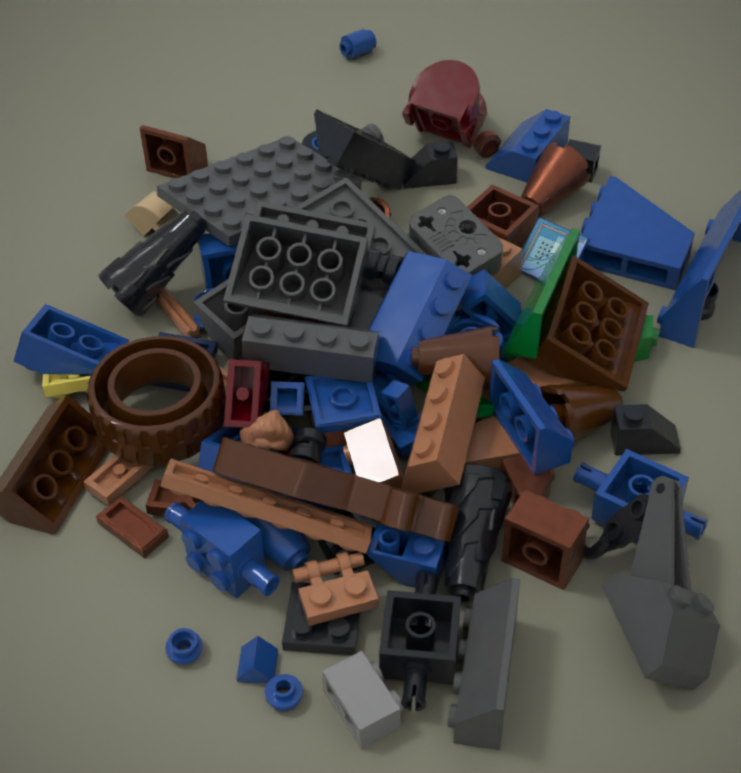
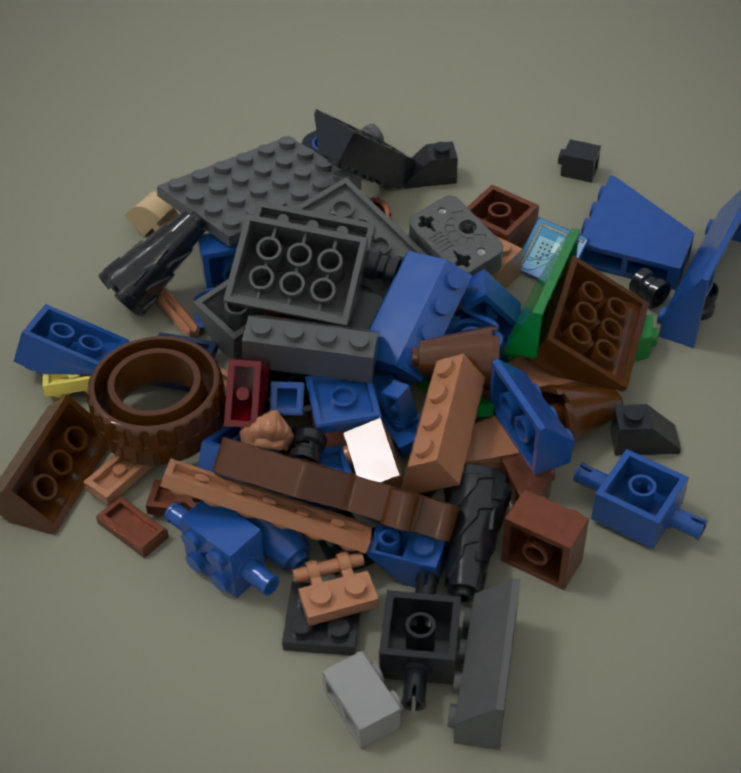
(171, 153): copper slope -> none
(182, 638): blue plate -> none
(257, 661): blue slope -> none
(283, 701): blue plate -> none
(357, 43): blue brick -> none
(447, 102): dark red animal -> none
(487, 143): copper tile -> none
(525, 145): blue slope -> none
(556, 177): copper cone -> none
(649, 287): none -> black wheel
(660, 615): dark grey slope -> none

